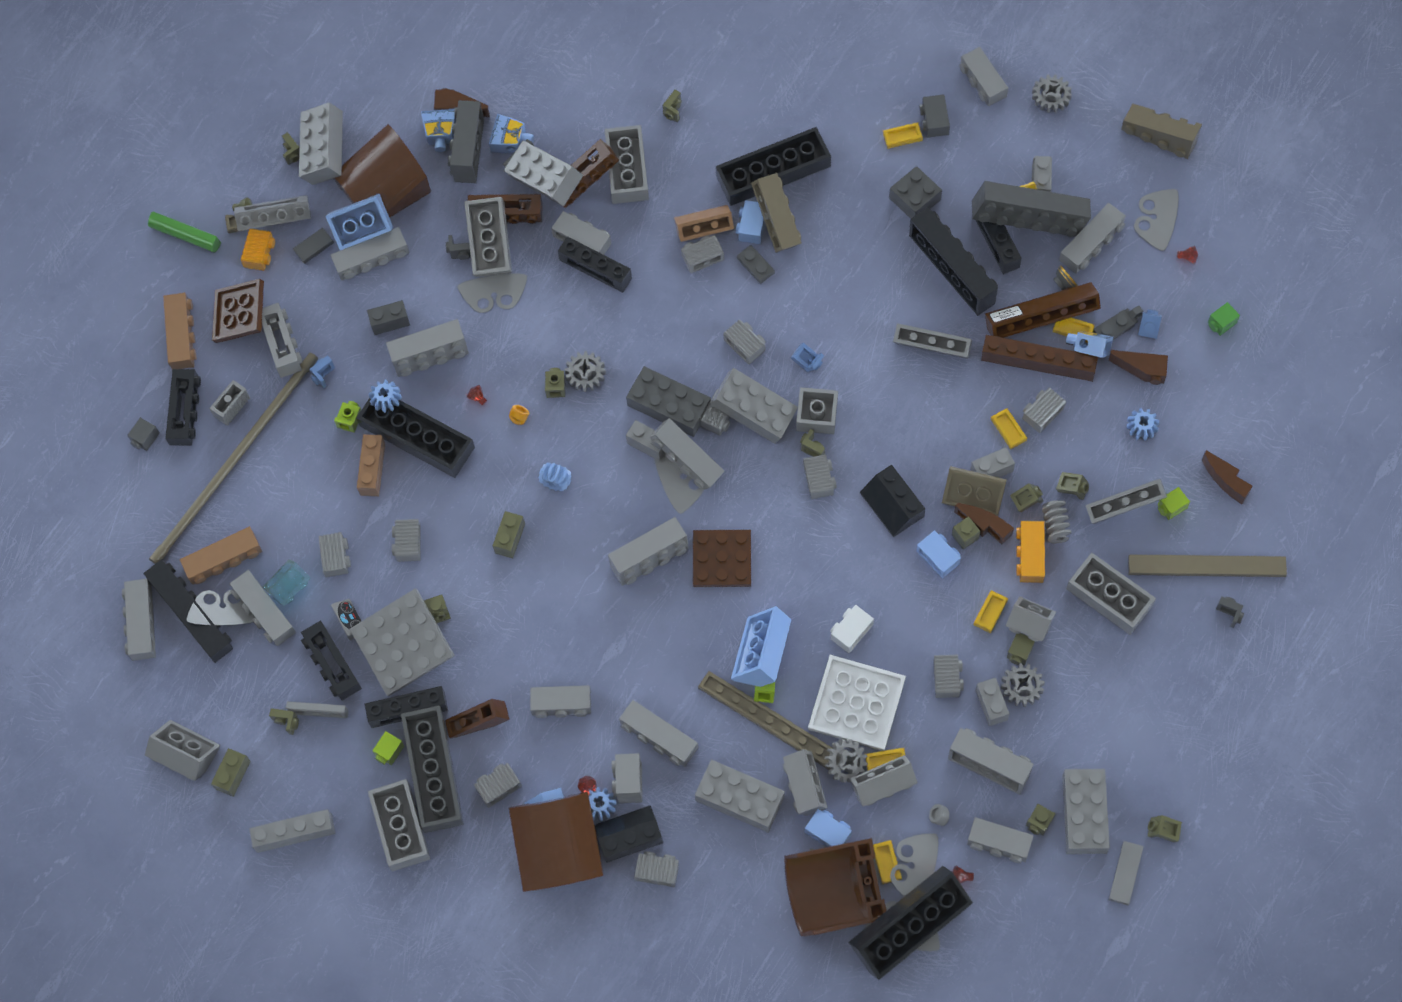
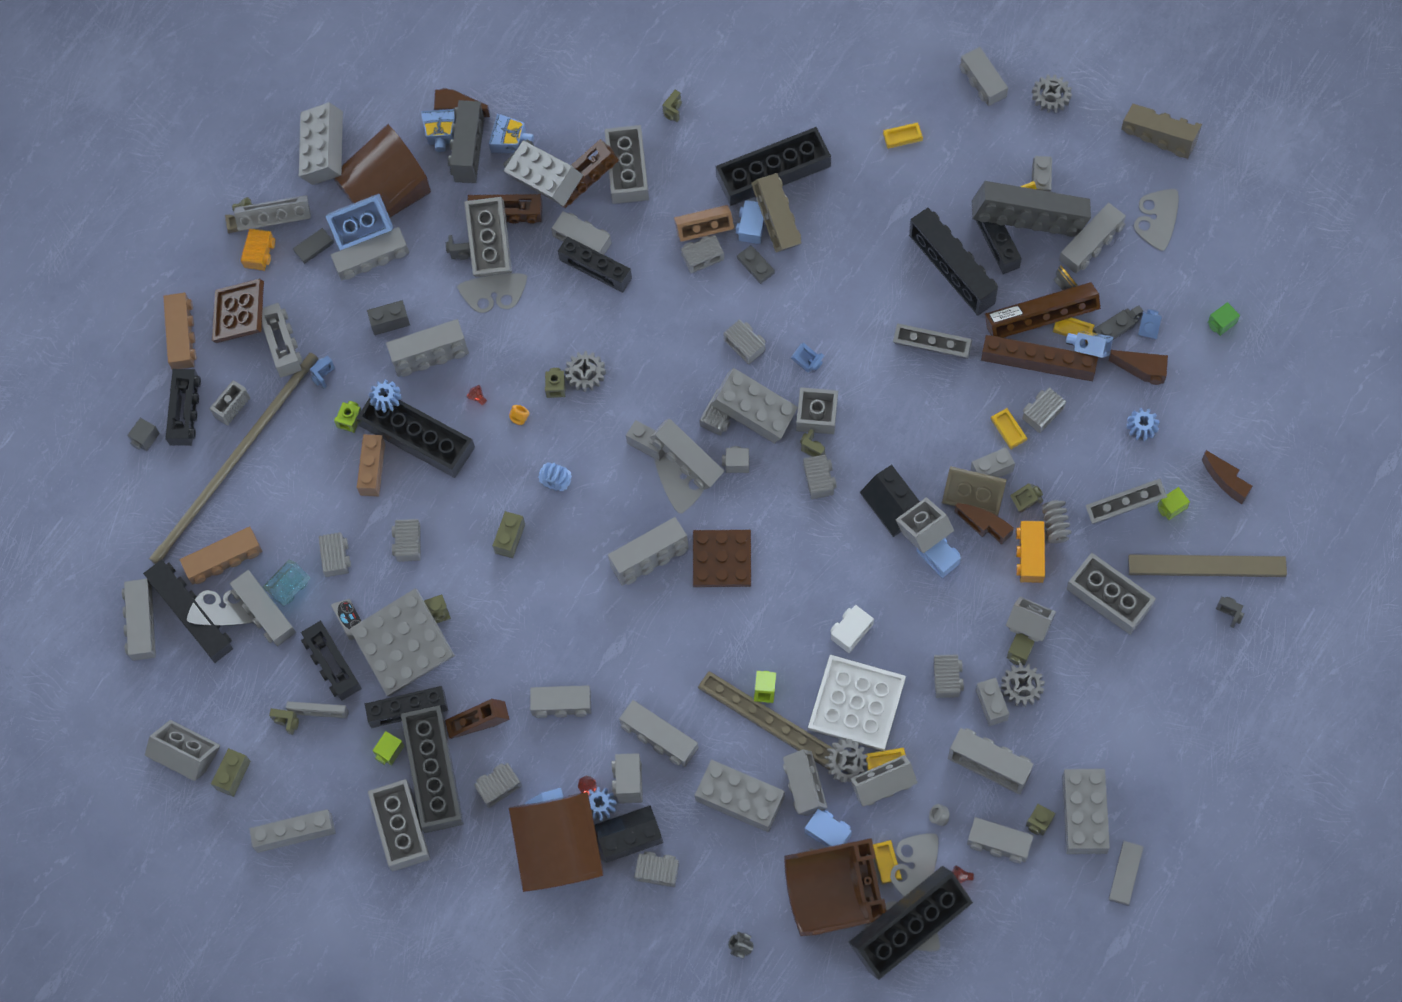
(183, 232): bright green brick -> none
(292, 149): olive bracket -> none
(667, 399): dark grey brick -> none
(736, 460): none -> light grey brick
(740, 944): none -> dark grey gear
(761, 647): light blue slope -> none
(915, 192): dark grey brick -> none
(924, 525): none -> light grey brick
(935, 116): dark grey brick -> none
(965, 532): olive brick -> none
(990, 611): yellow tile -> none
(1073, 484): olive bracket -> none
(1164, 828): olive bracket -> none
(1189, 254): clear red rock -> none

